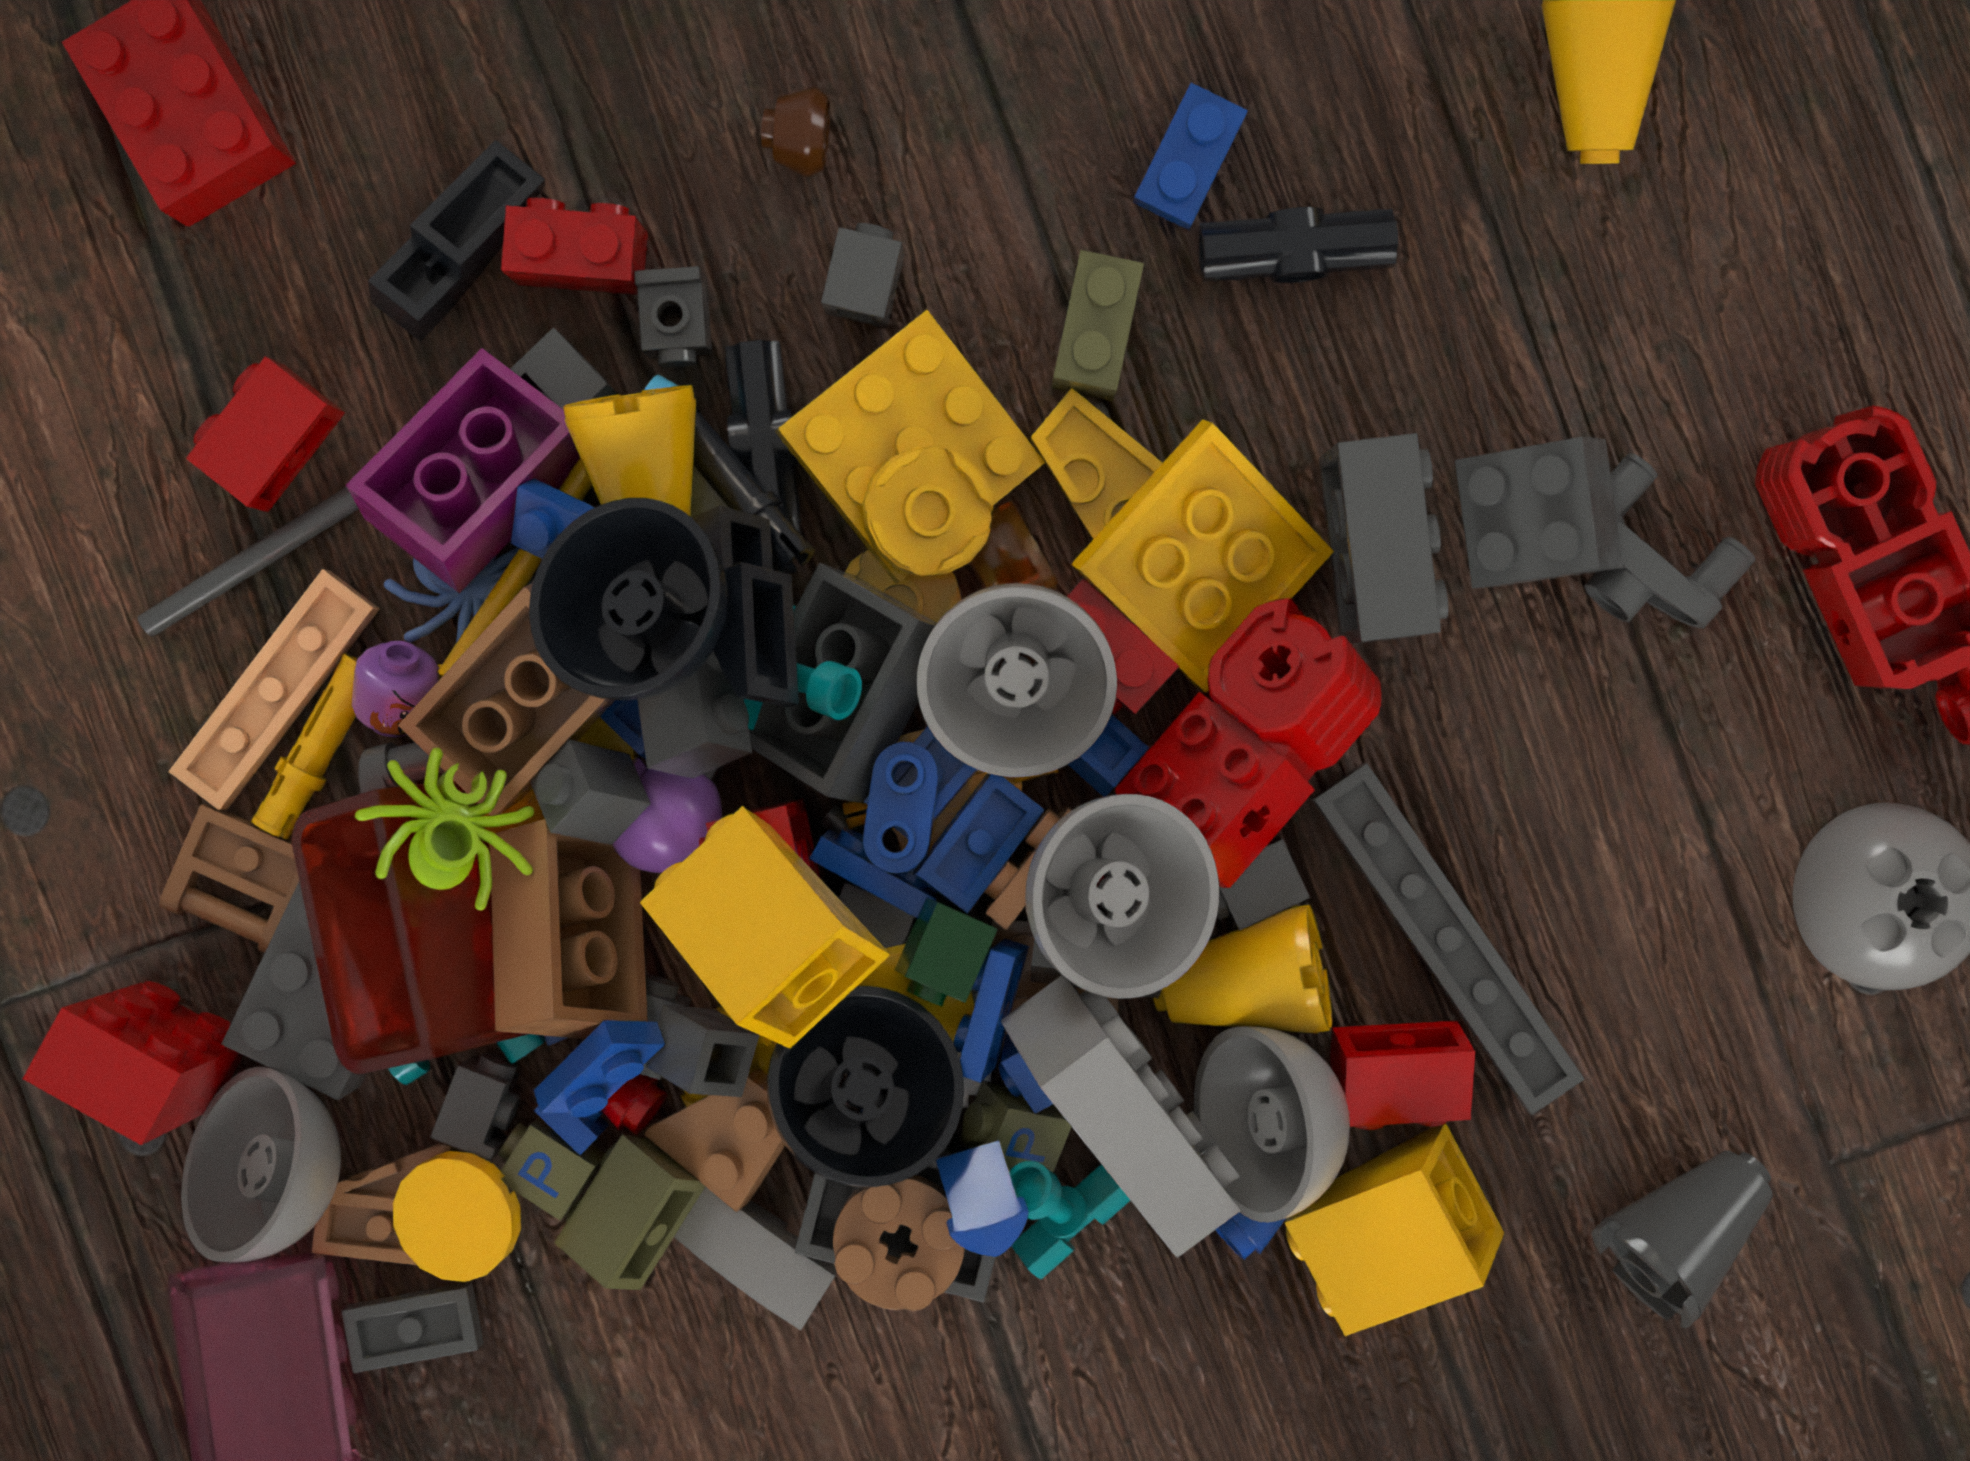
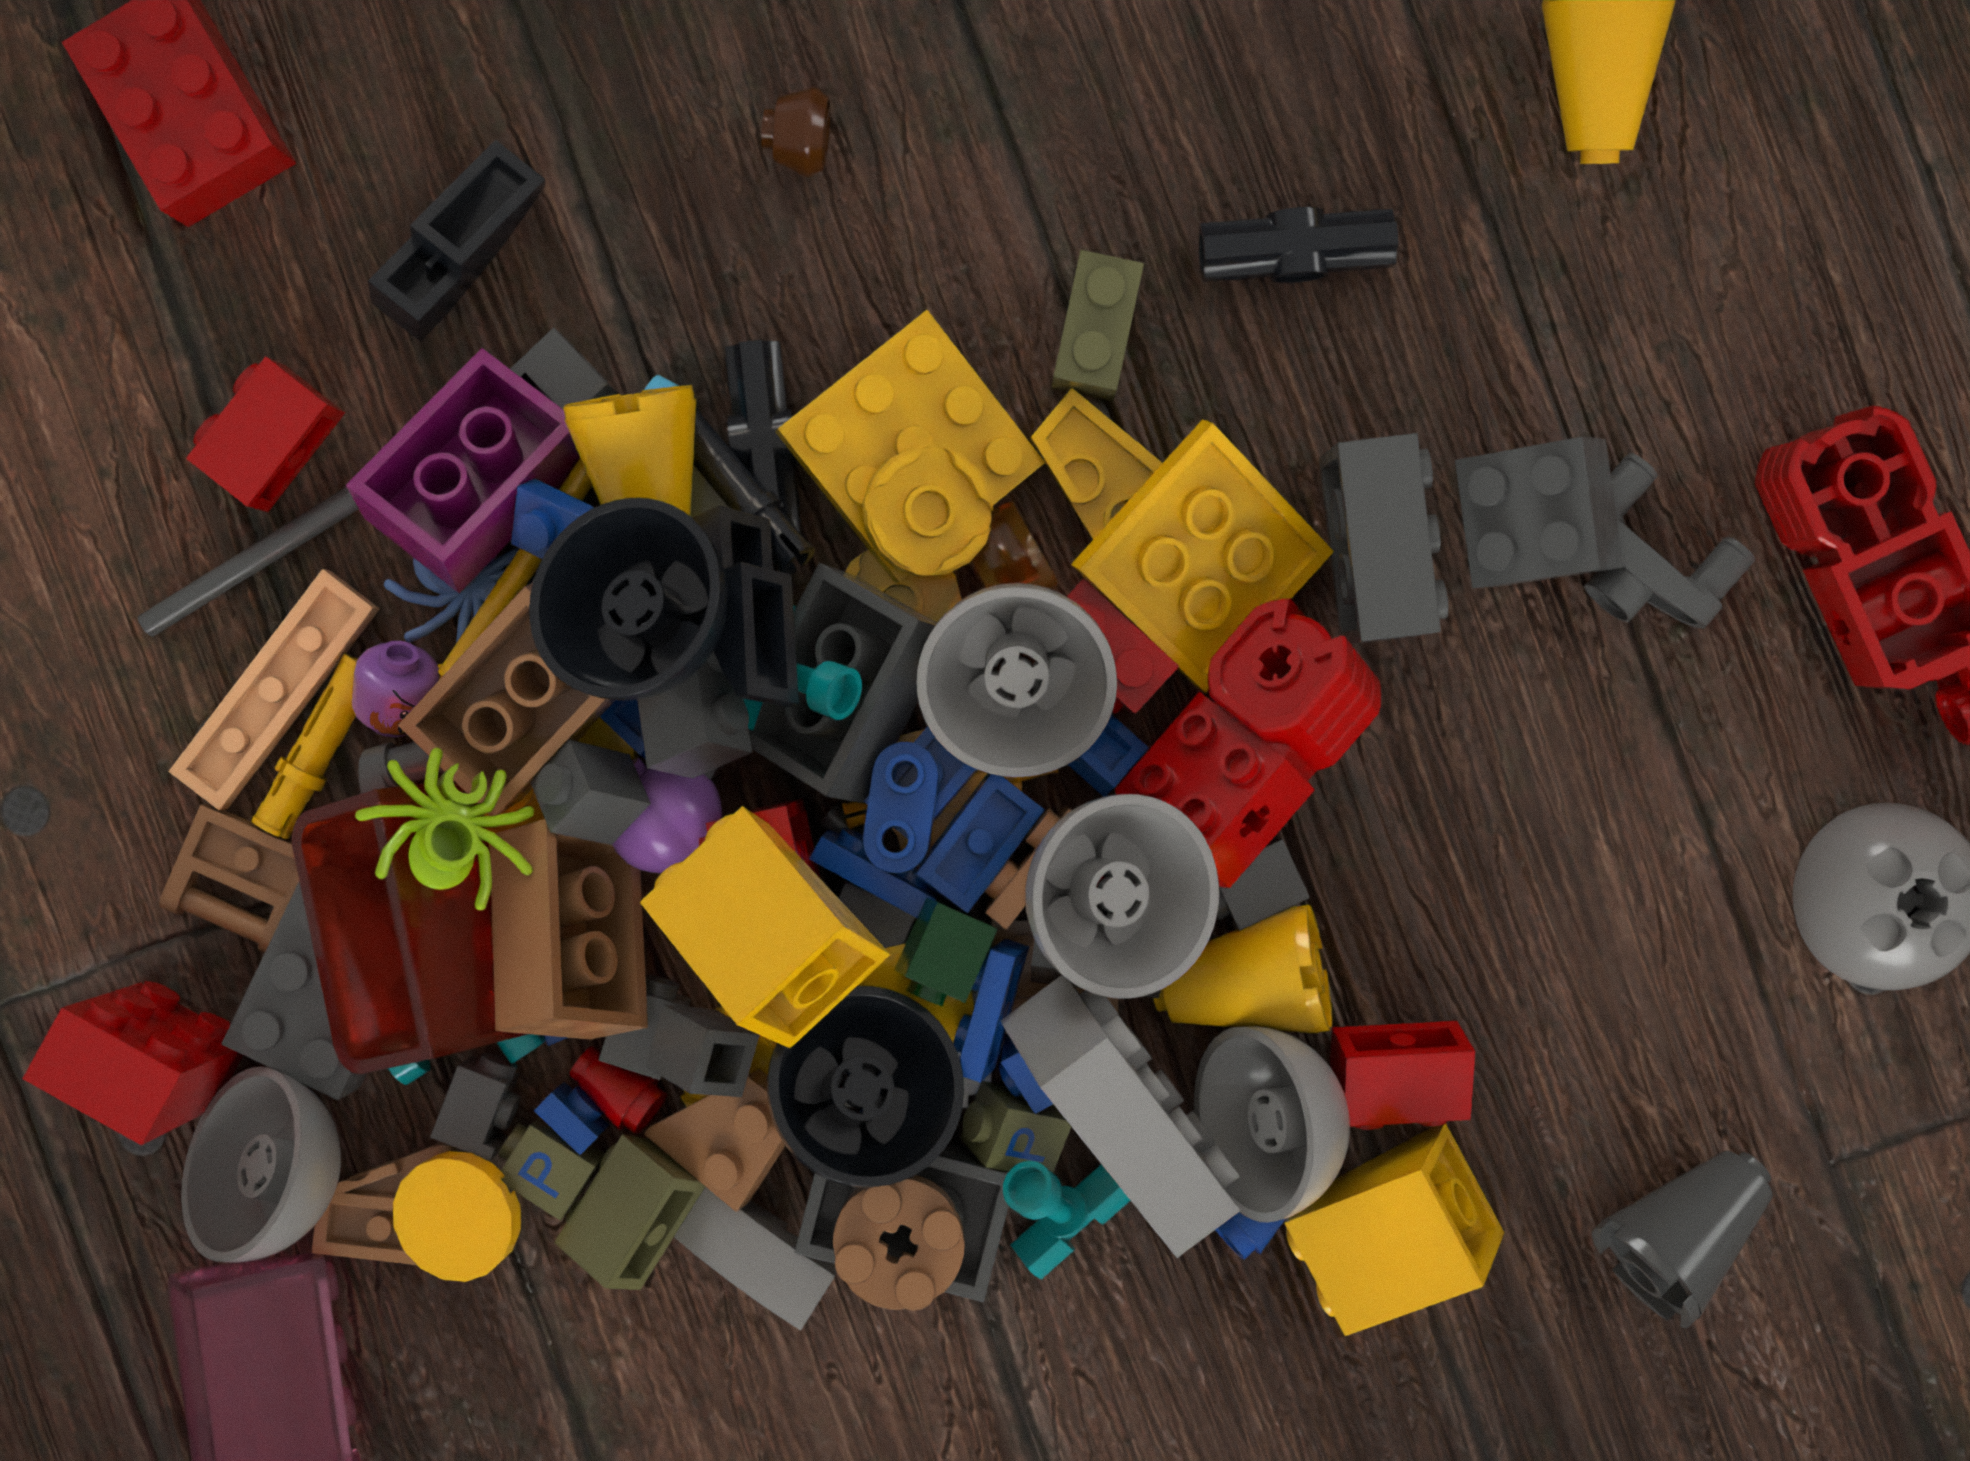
(412, 1327): dark grey plate -> none
(573, 248): red brick -> none
(599, 1067): blue plate -> none
(692, 335): dark grey brick -> none
(863, 275): dark grey brick -> none
(982, 1200): tile -> none
(1190, 156): blue plate -> none
(1447, 938): dark grey plate -> none

